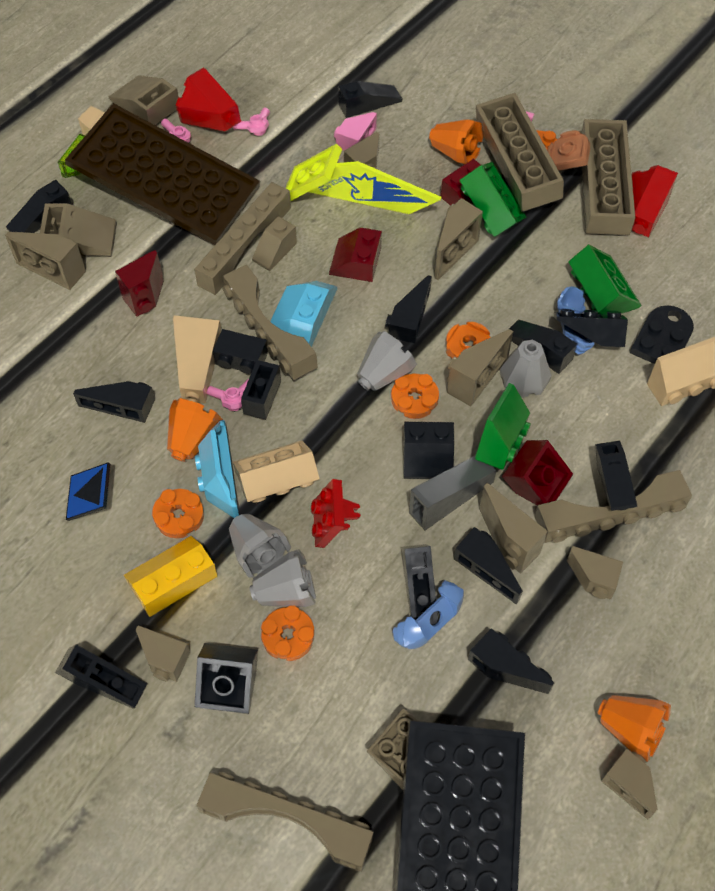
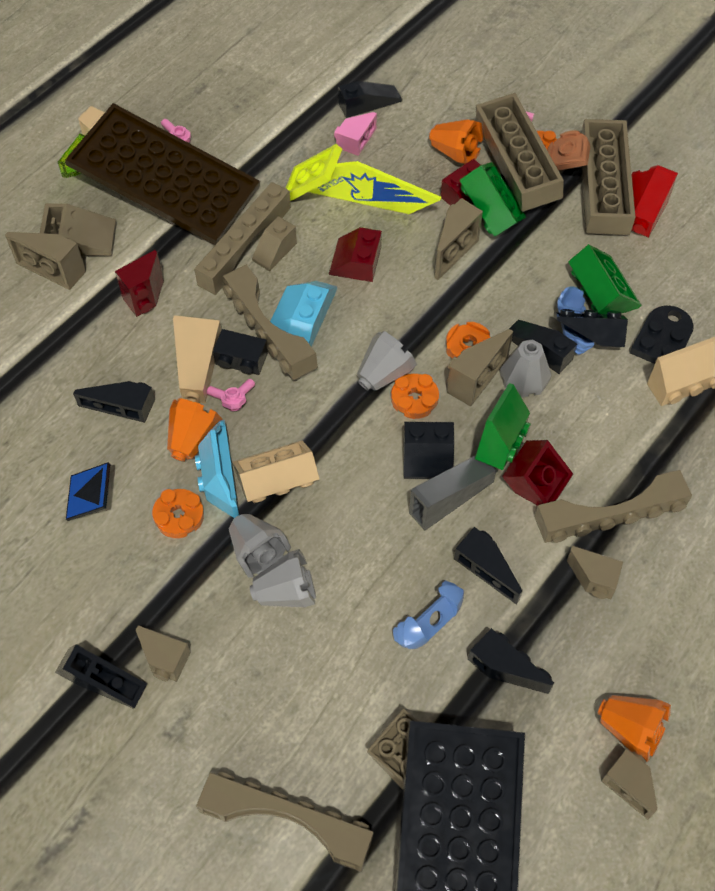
(31, 214): black slope -> none
(147, 98): dark tan slope -> none
(171, 575): yellow slope -> none
(207, 103): red slope -> none
(225, 678): black slope -> none
(257, 123): bright pink piece -> none
(261, 389): black brick -> none
(290, 618): orange plate -> none
(330, 513): red plate -> none
(364, 151): dark tan slope -> none
(408, 312): black slope -> none
(419, 580): black slope -> none
(512, 529): dark tan slope -> none
(615, 475): black slope -> none

